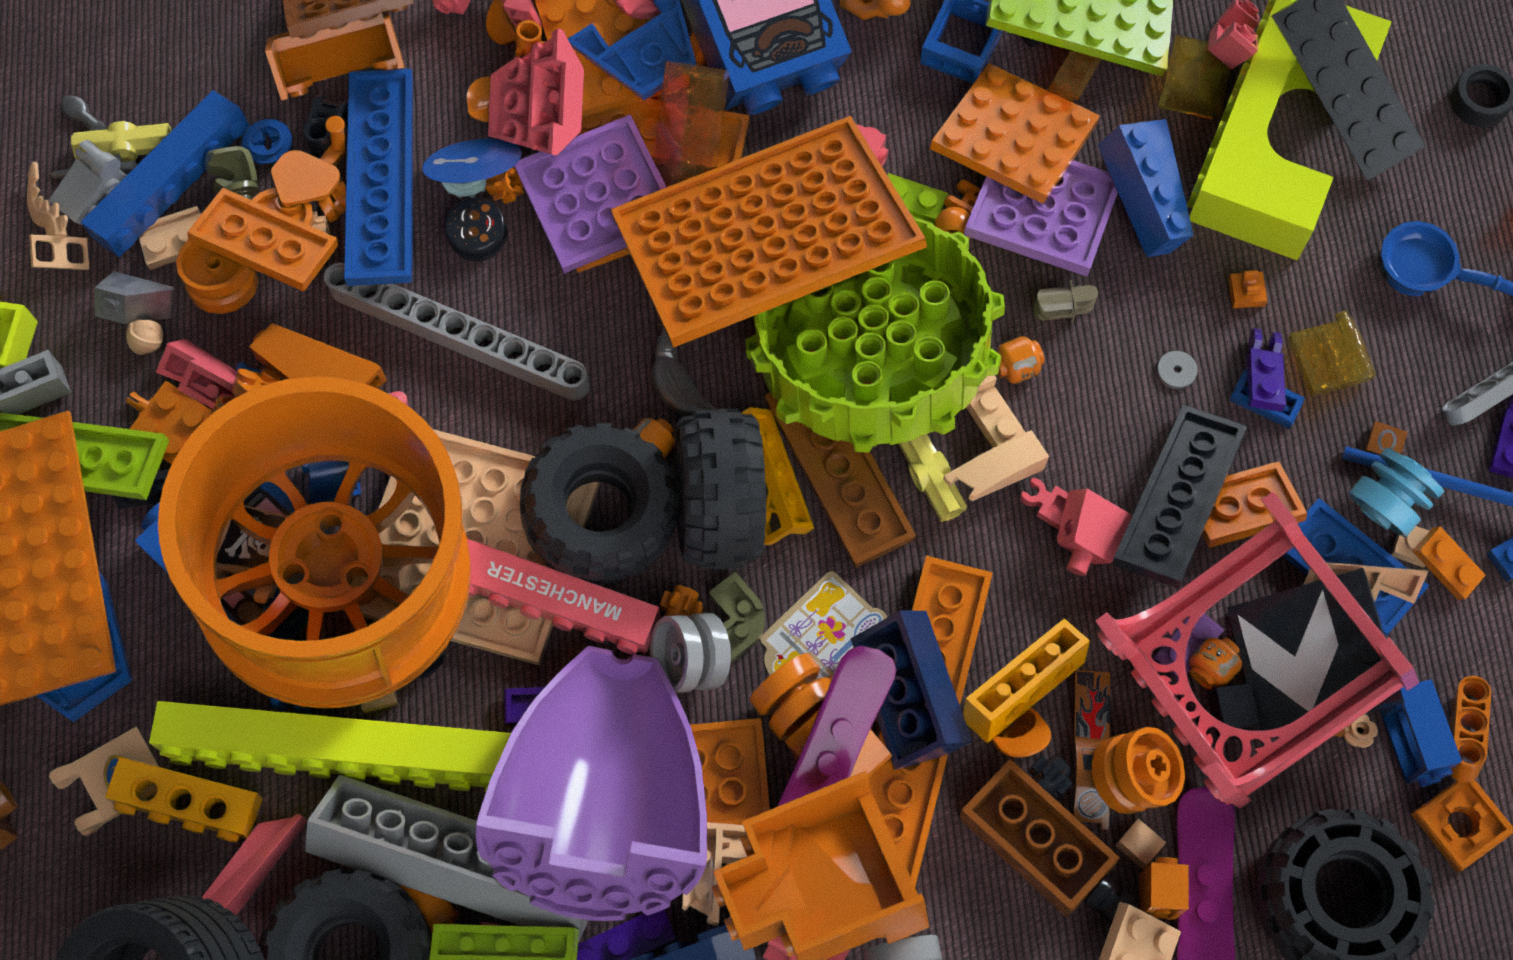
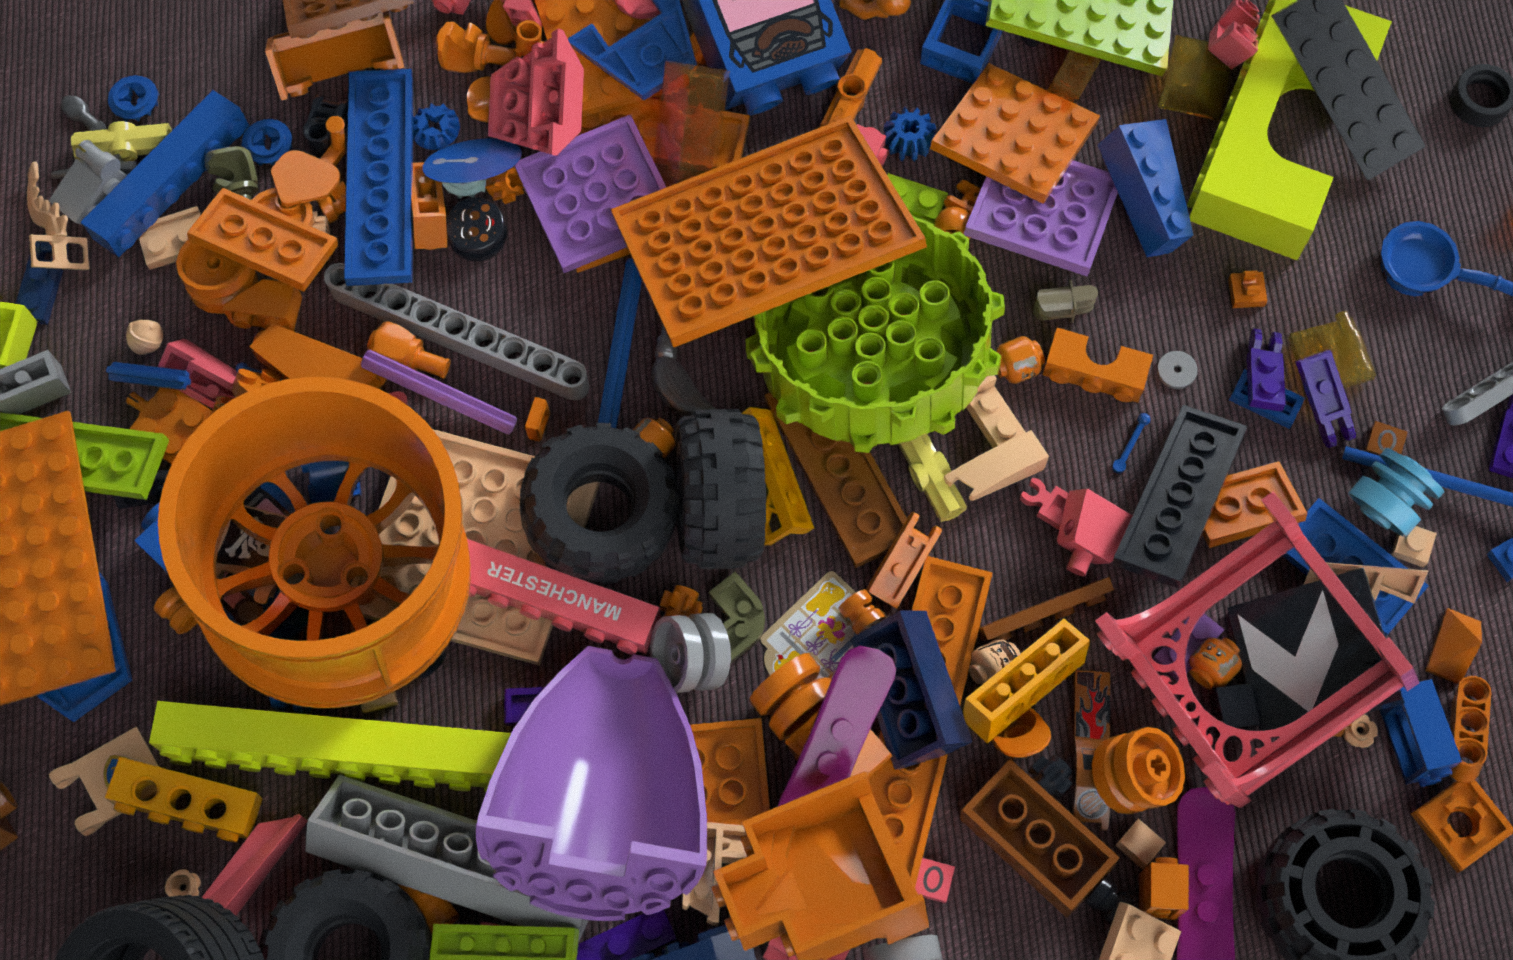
(40, 285): none -> dark blue plate
(121, 95): none -> blue gear
(130, 299): flat silver slope -> none
(148, 375): none -> blue axle
(172, 607): none -> orange wheel
(182, 877): none -> light nougat plate
(265, 304): none -> orange slope
(403, 347): none -> orange piece
(427, 211): none -> orange slope
(430, 137): none -> blue gear
(438, 391): none -> medium lavender axle
(468, 49): none -> orange piece
(537, 419): none -> orange tile
(620, 345): none -> blue axle
(856, 80): none -> orange piece
(861, 611): none -> orange wheel
(902, 562): none -> orange hinge
(909, 134): none -> blue gear
(934, 880): none -> coral tile
(991, 659): none -> light nougat head
(1059, 606): none -> dark orange plate
(1070, 364): none -> orange arch
(1119, 465): none -> blue hinge
(1326, 396): none -> dark purple hinge
(1449, 563): orange plate -> none
(1455, 646): none -> orange slope

